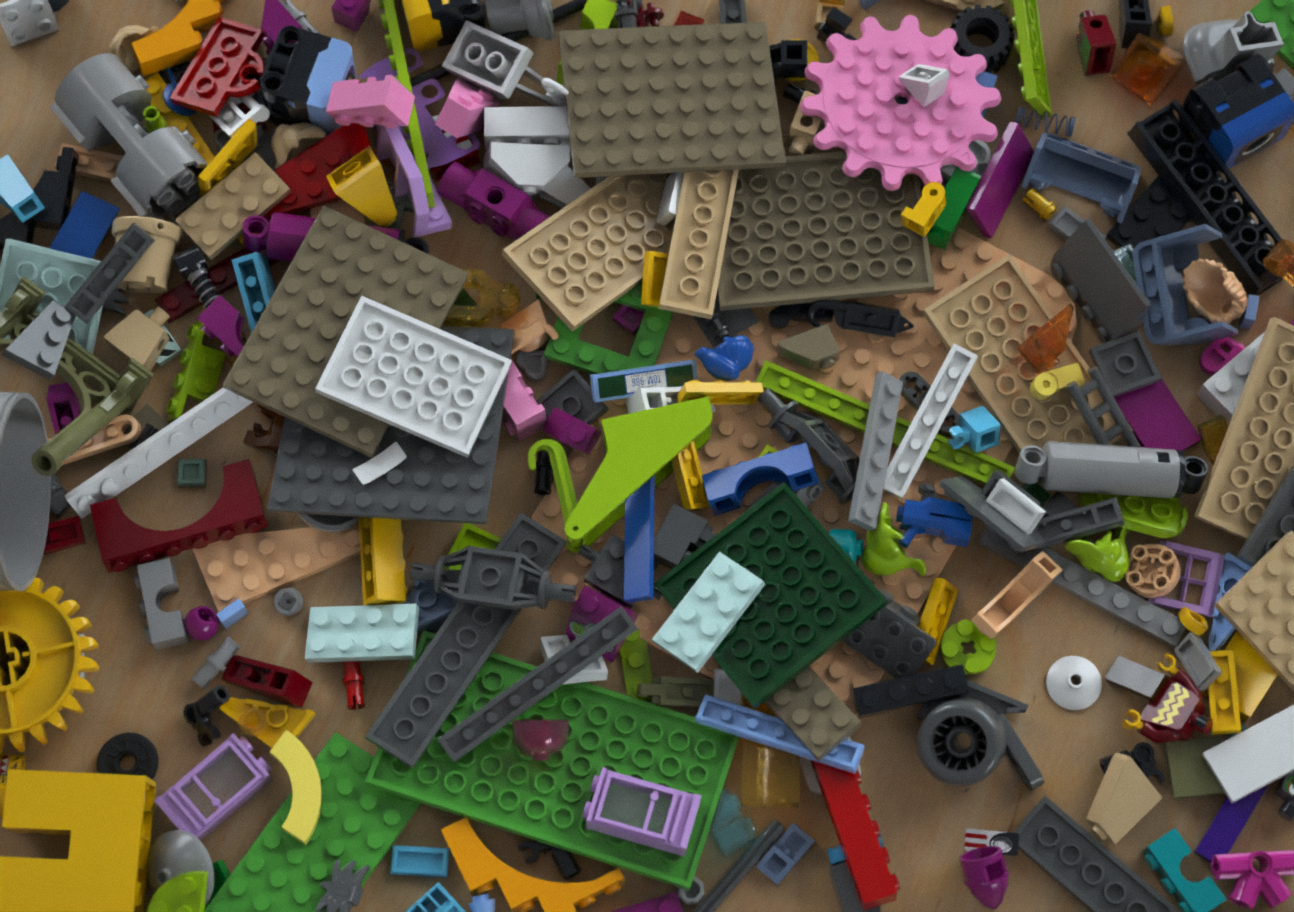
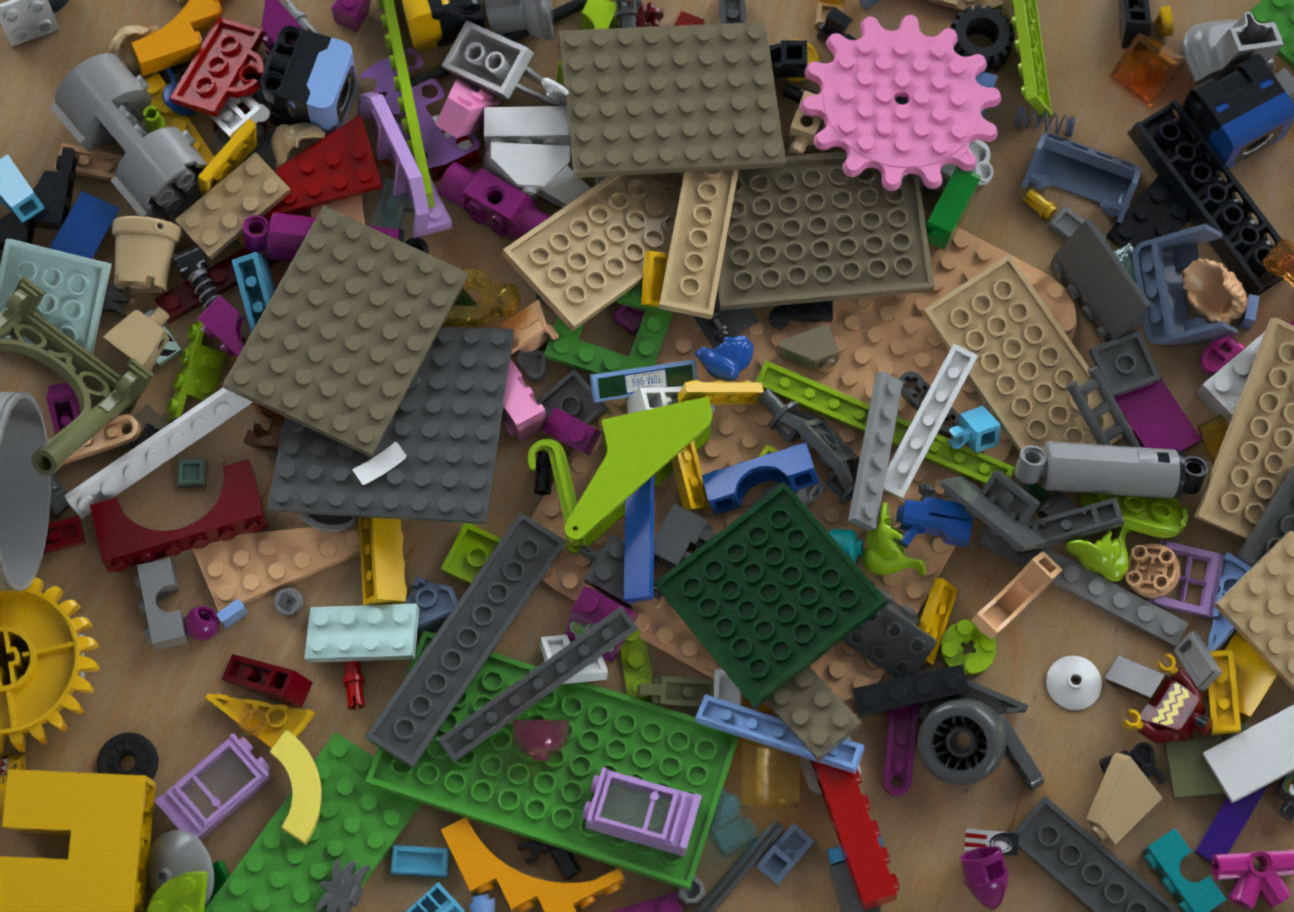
(43, 341): wing -> none
(110, 273): dark grey plate -> none
(199, 714): black bar -> none
(216, 662): light grey pin -> none
(365, 187): yellow slope -> none
(371, 102): bright pink wedge -> none
(414, 376): white plate -> none
(493, 579): dark grey plate -> none
(670, 198): white tile -> none
(708, 612): light aqua plate -> none
(862, 317): black plate -> none
(900, 749): none -> magenta plate
(925, 82): white slope -> none
(927, 209): yellow leg -> none
(1000, 180): magenta tile -> none
(1015, 506): white tile -> none
(1047, 342): clear orange slope -> none
(1055, 380): light yellow leg -> none
(1093, 34): dark red torso -> none
(1193, 621): yellow tile -> none

